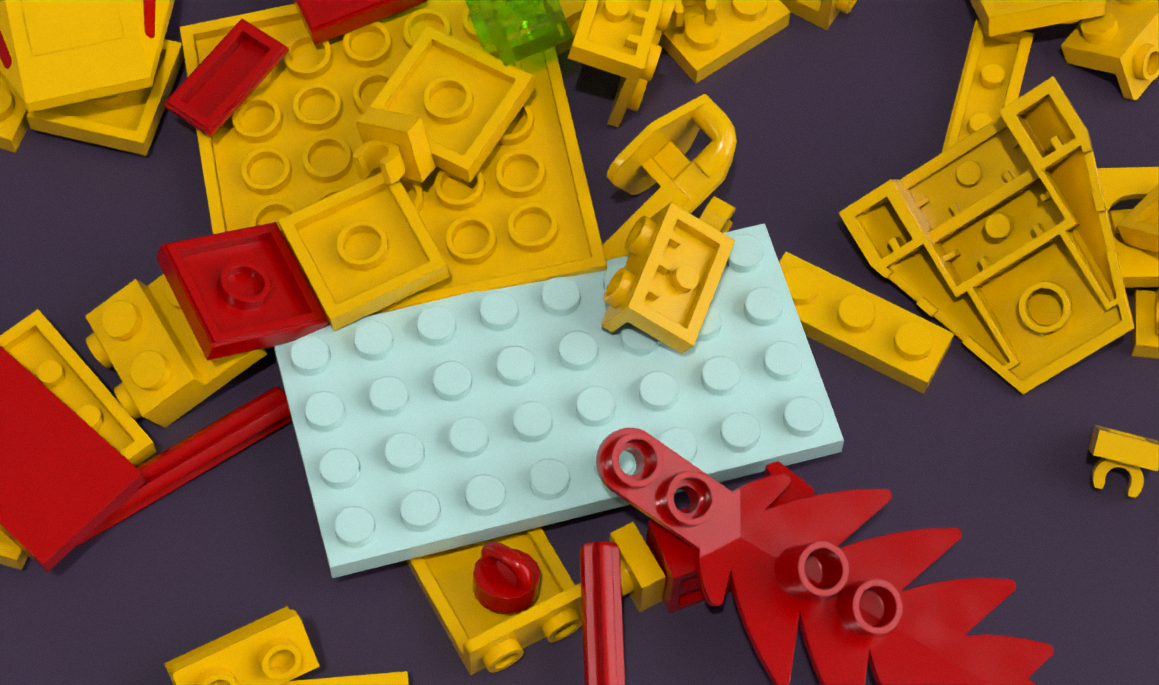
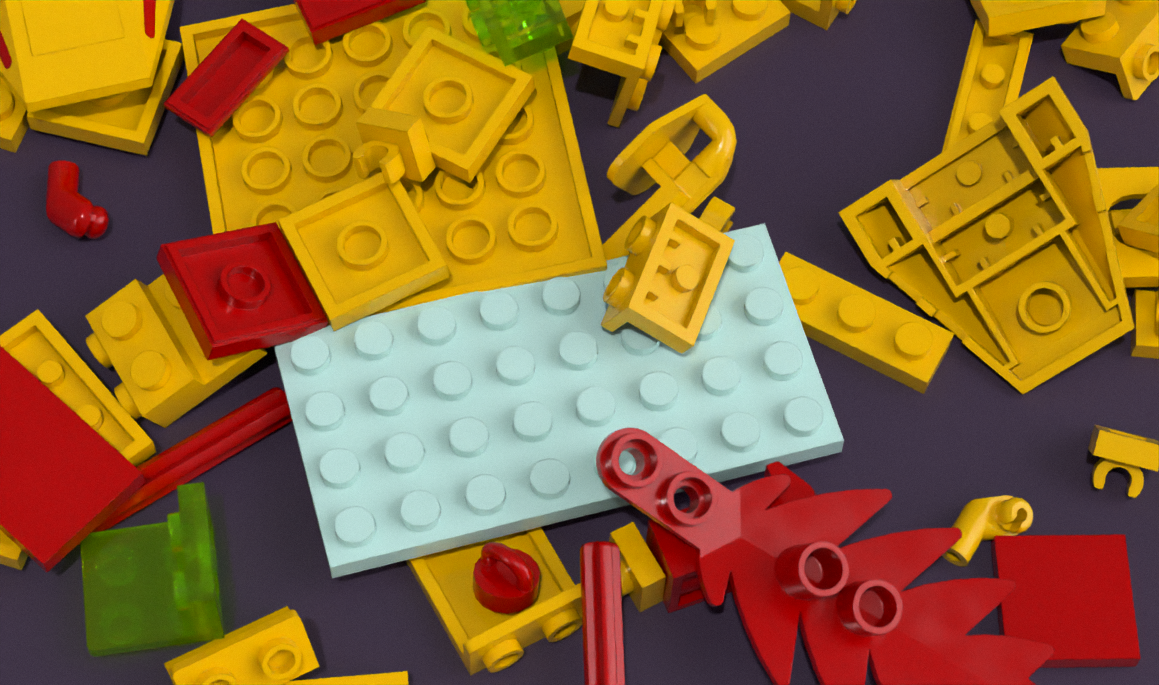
(69, 208): none -> red arm
(154, 581): none -> clear neon green bracket
(987, 518): none -> yellow arm
(1069, 596): none -> red tile

